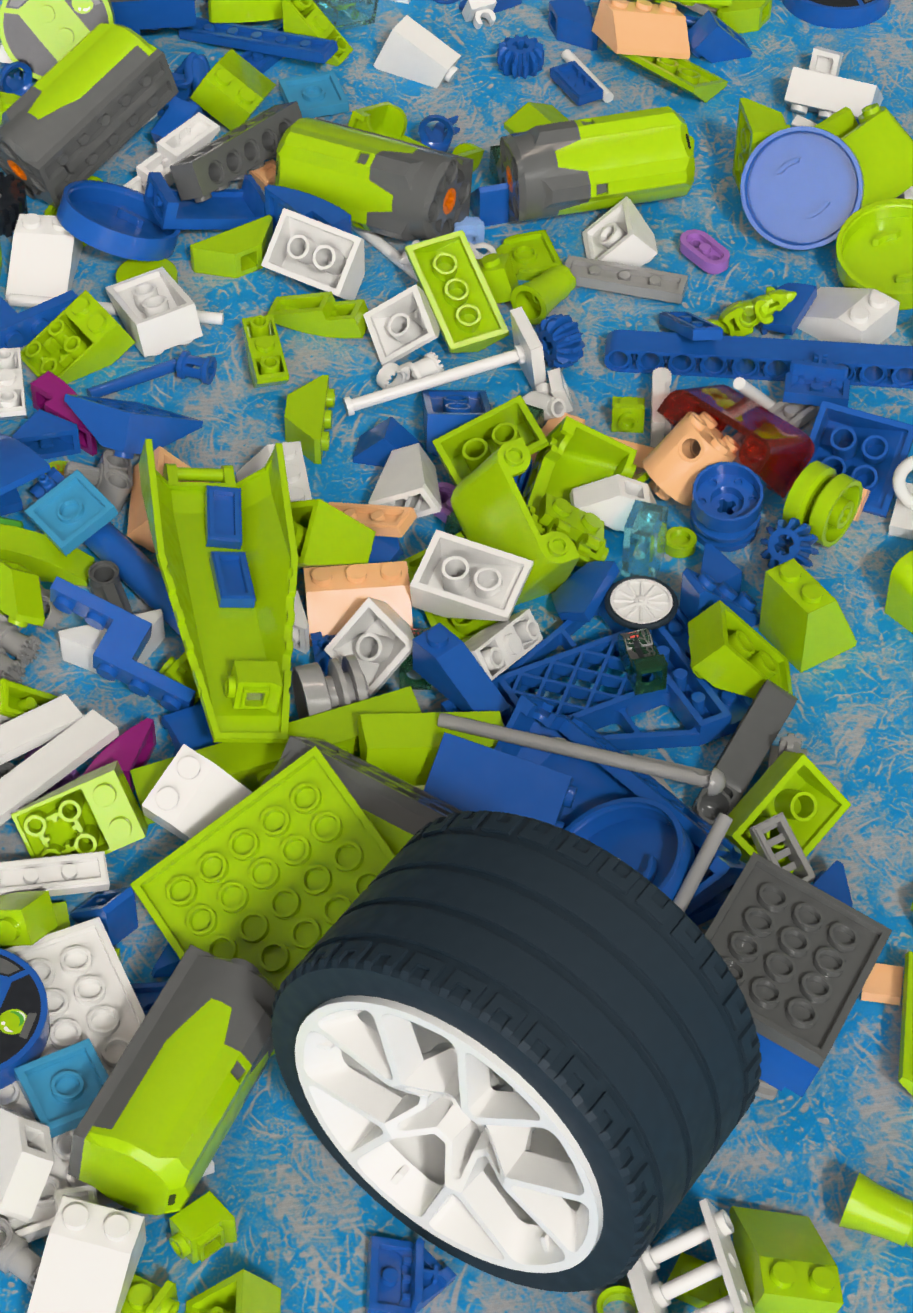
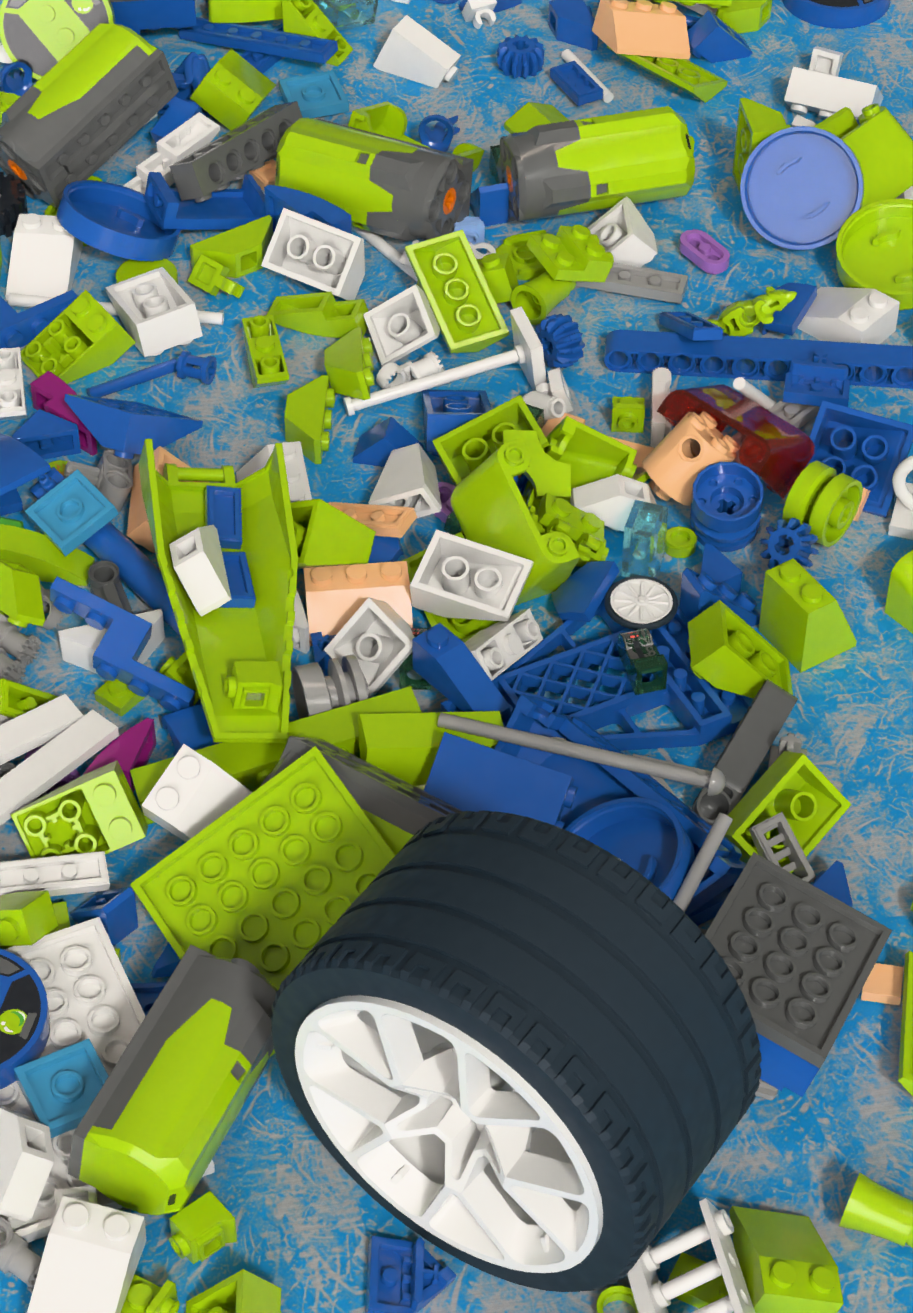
(117, 697): none -> lime plate
(201, 568): none -> white slope
(211, 277): none -> lime plate
(351, 365): none -> lime slope
(543, 472): none -> lime tile
(572, 254): none -> lime plate

